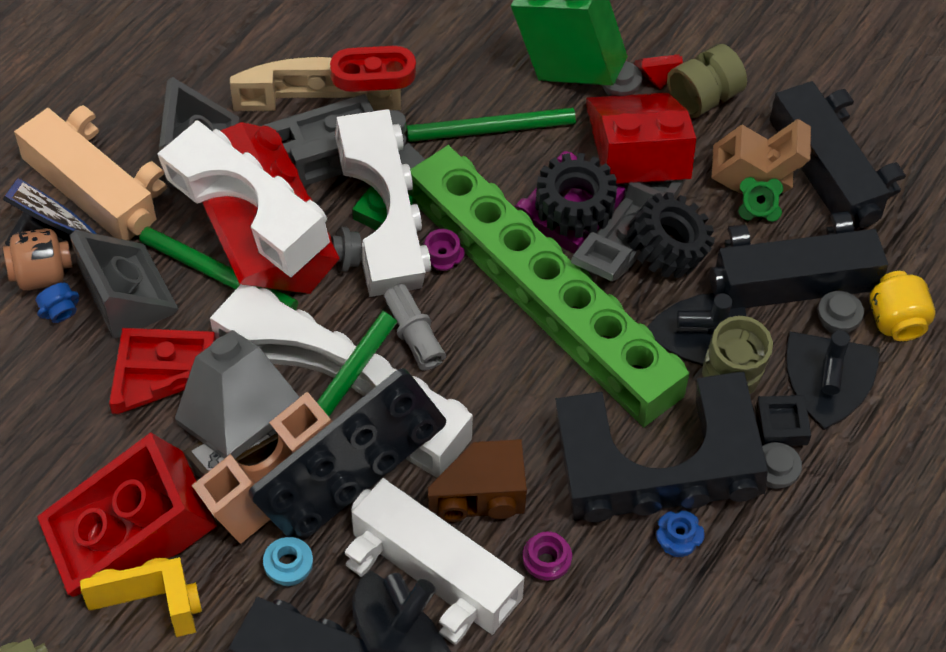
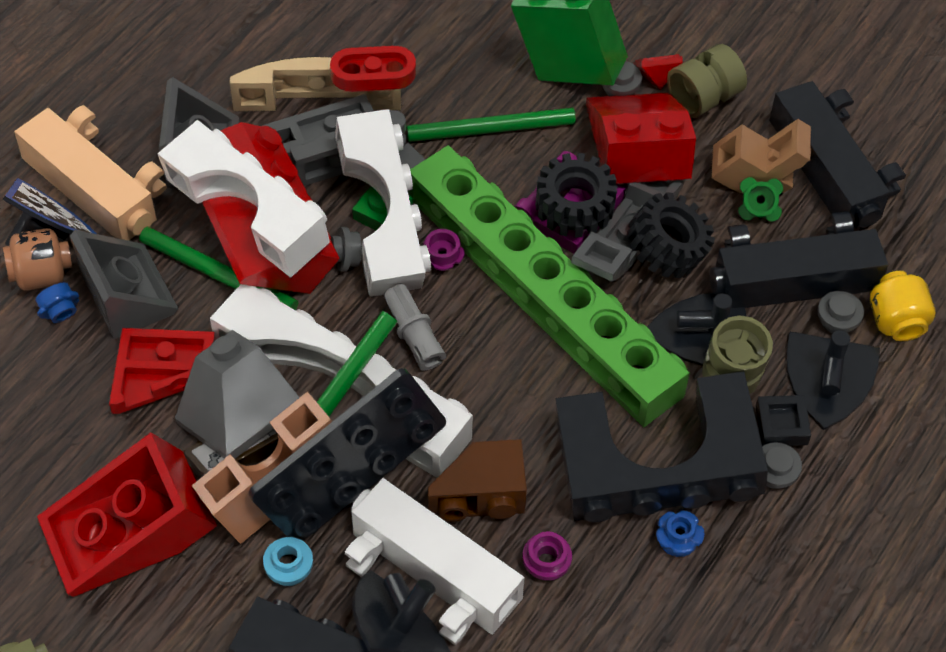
(150, 579): yellow bracket -> none

